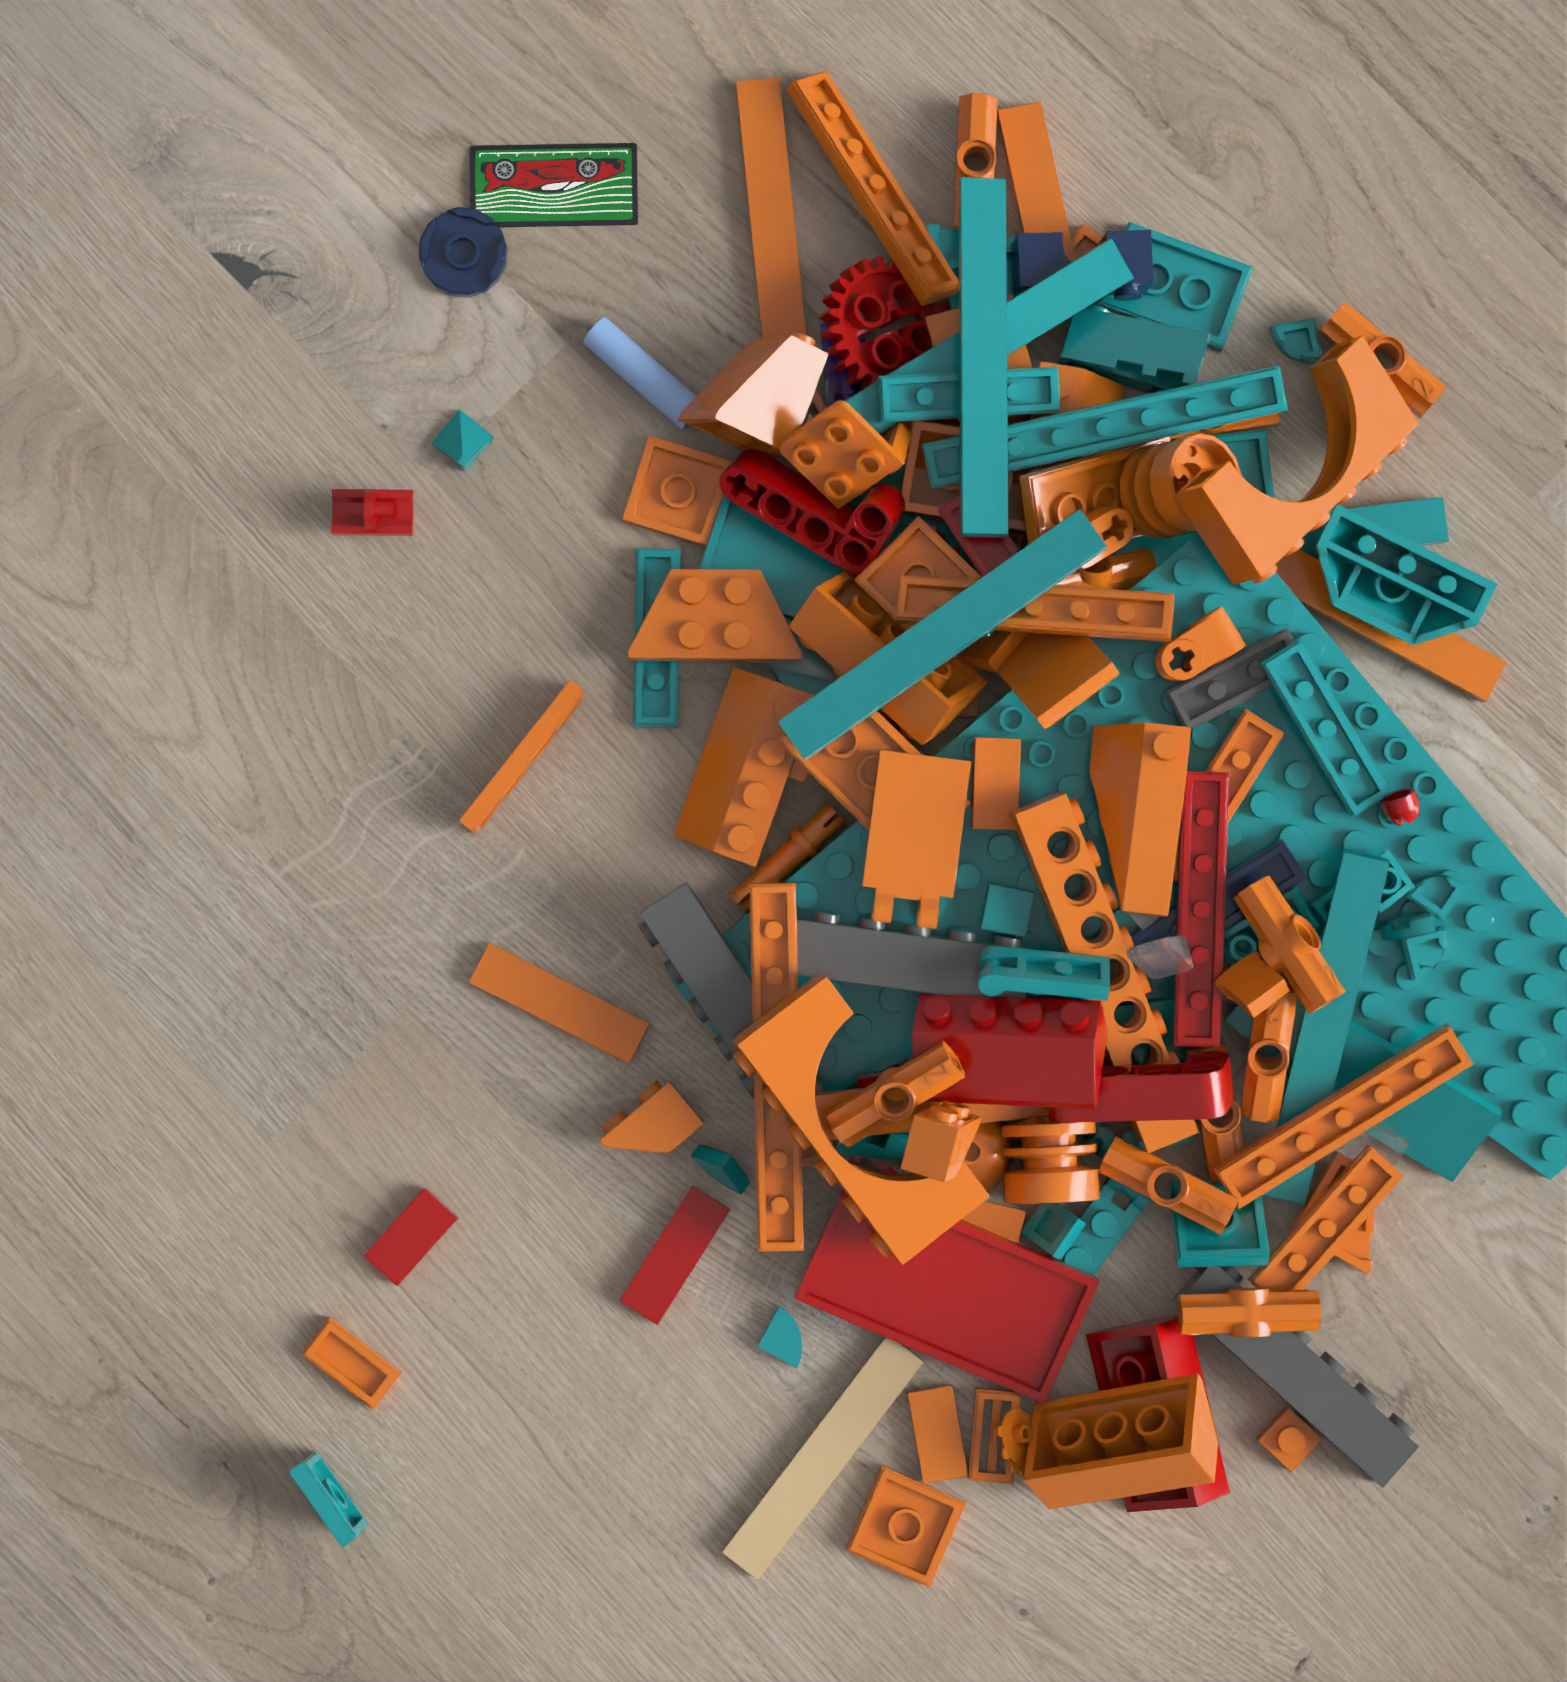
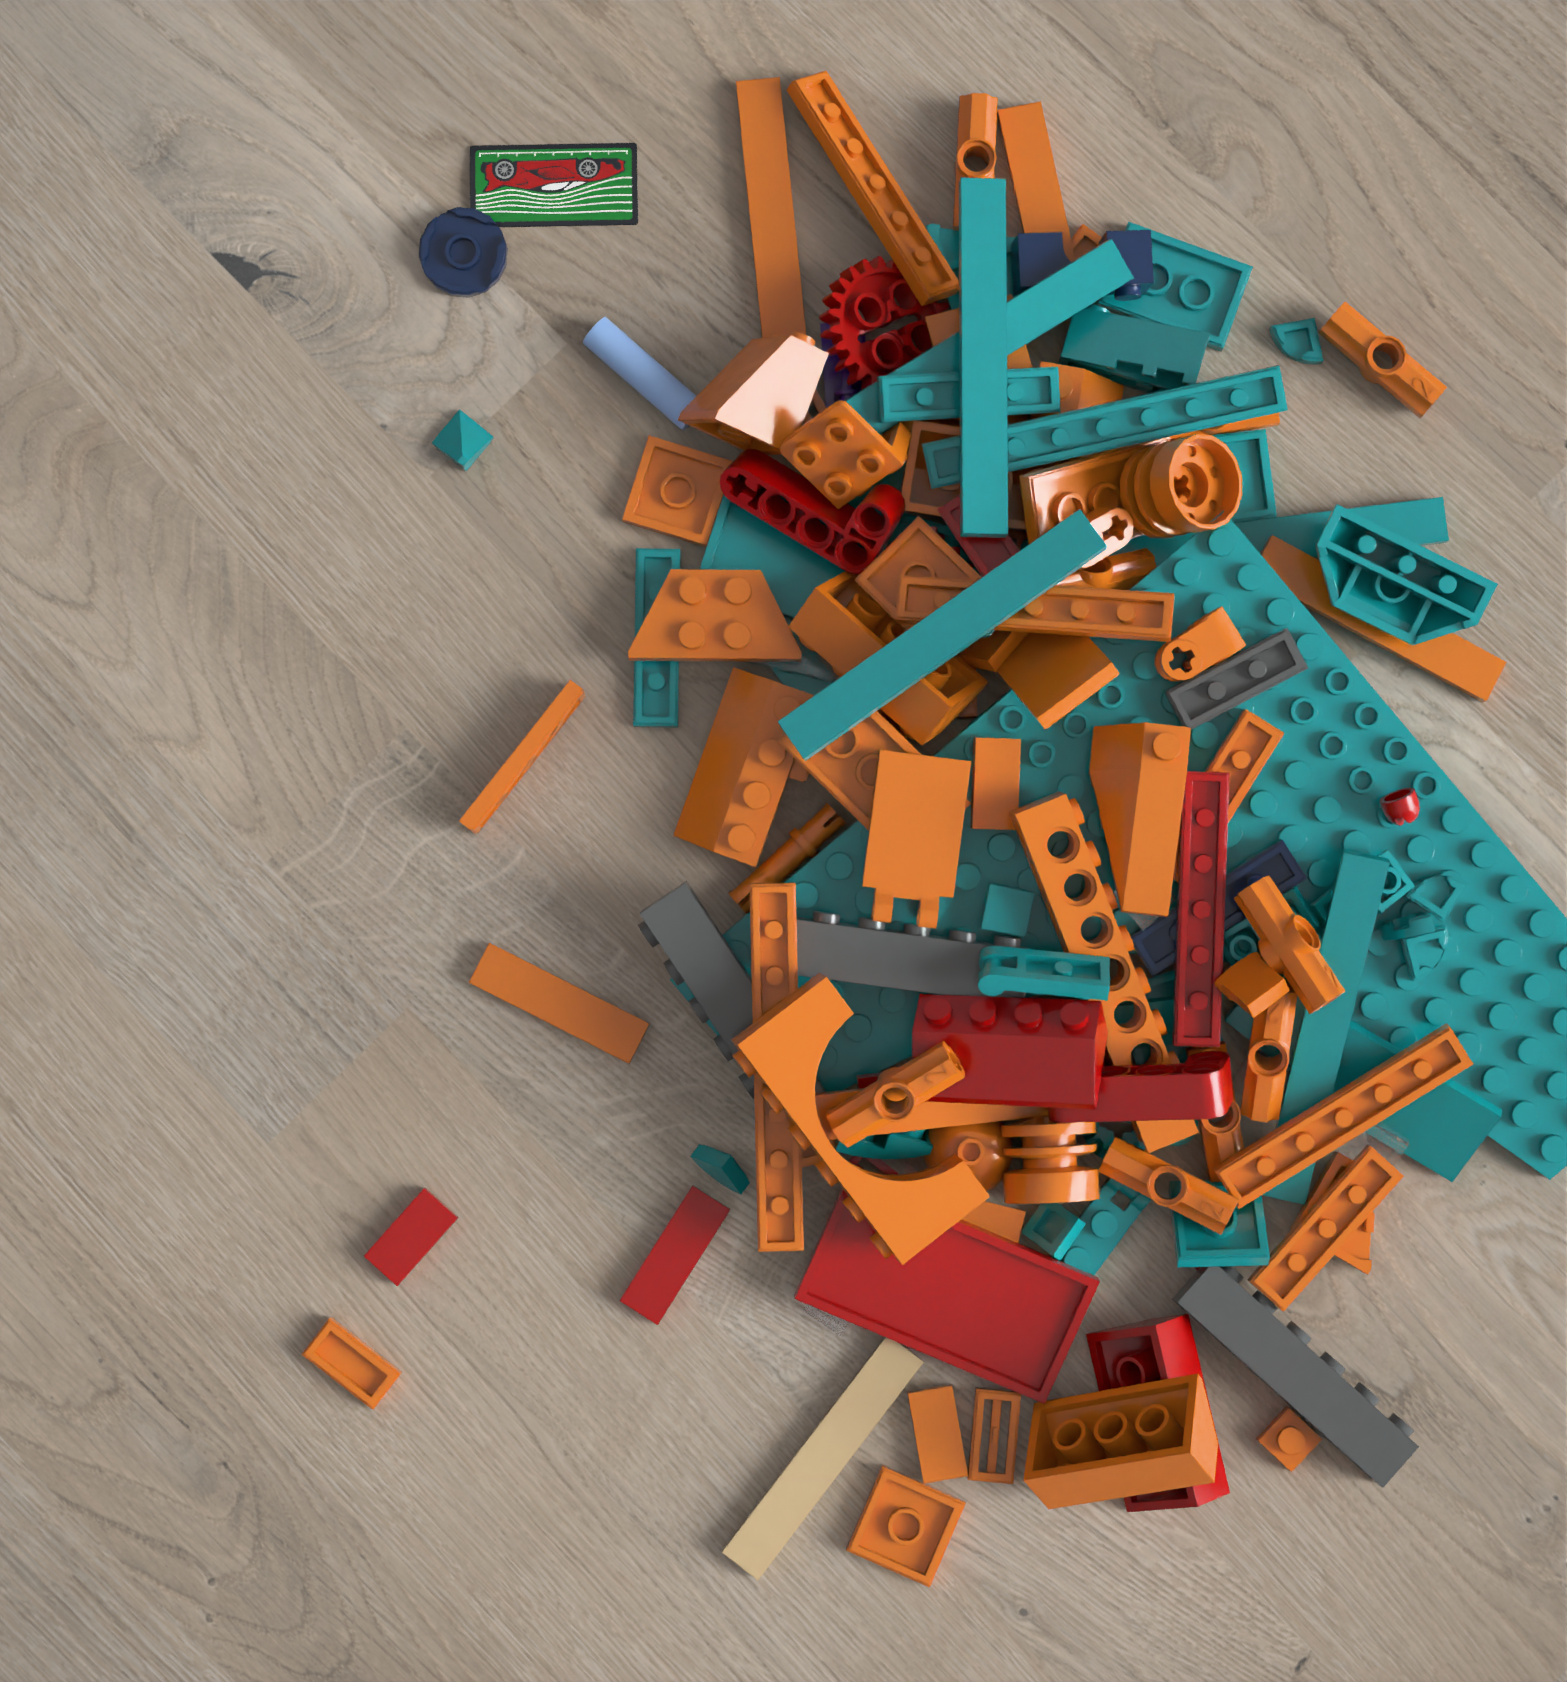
(329, 1498): teal tile -> none
(372, 512): red hips -> none
(656, 1125): orange slope -> none
(783, 1338): teal tile -> none
(940, 1140): orange slope -> none
(1015, 1435): orange piece -> none
(1162, 957): clear slope -> none
(1249, 1312): orange piece -> none
(1325, 727): teal tile -> none
(1364, 425): orange arch -> none

